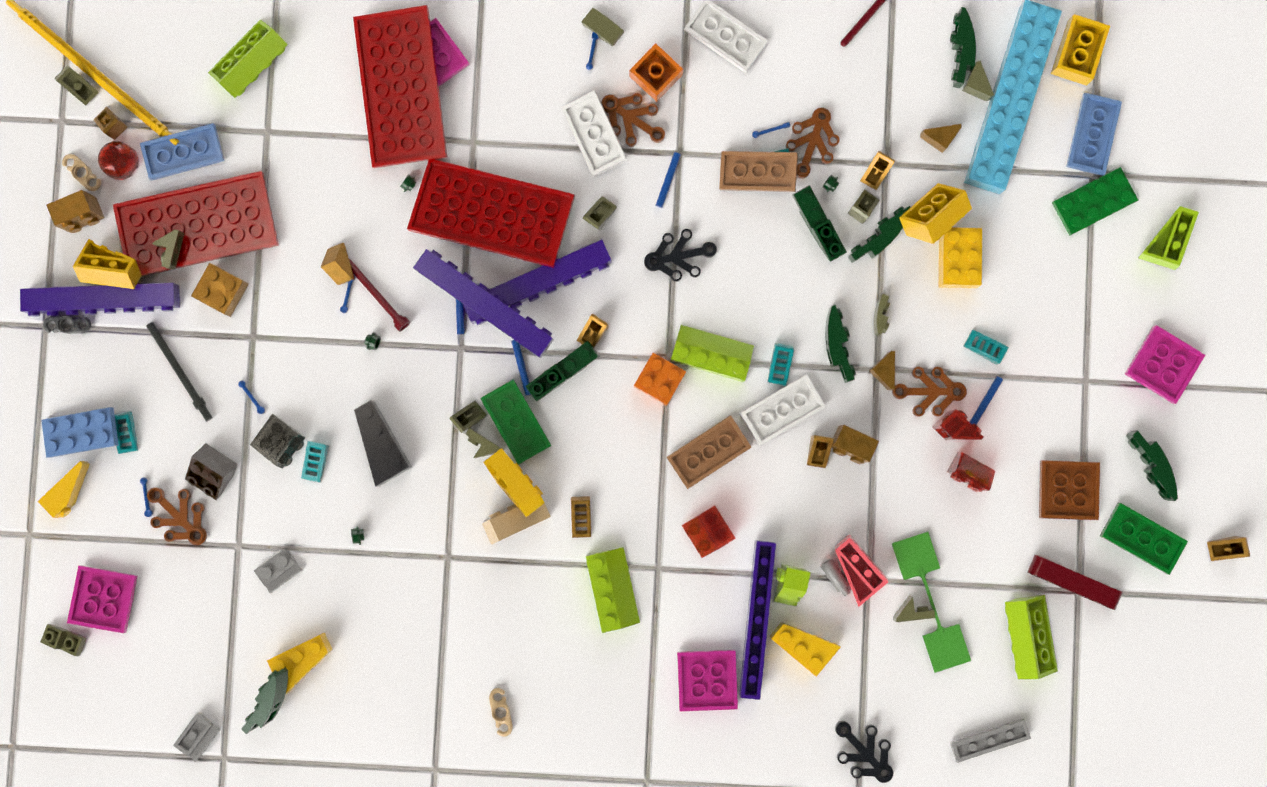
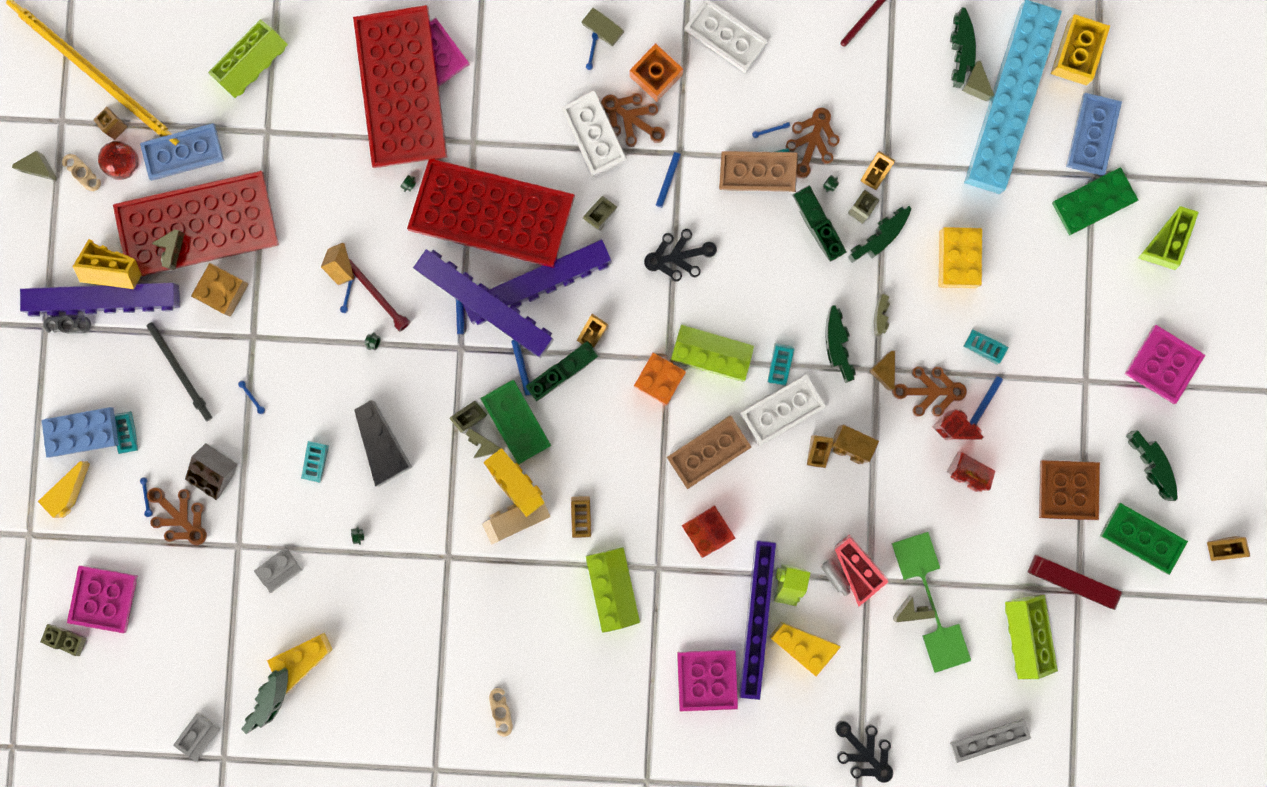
(35, 165): none -> olive slope
(75, 211): pearl gold brick -> none
(76, 85): olive slope -> none
(278, 441): clear smoke plate -> none
(935, 213): yellow brick -> none
(941, 136): pearl gold slope -> none

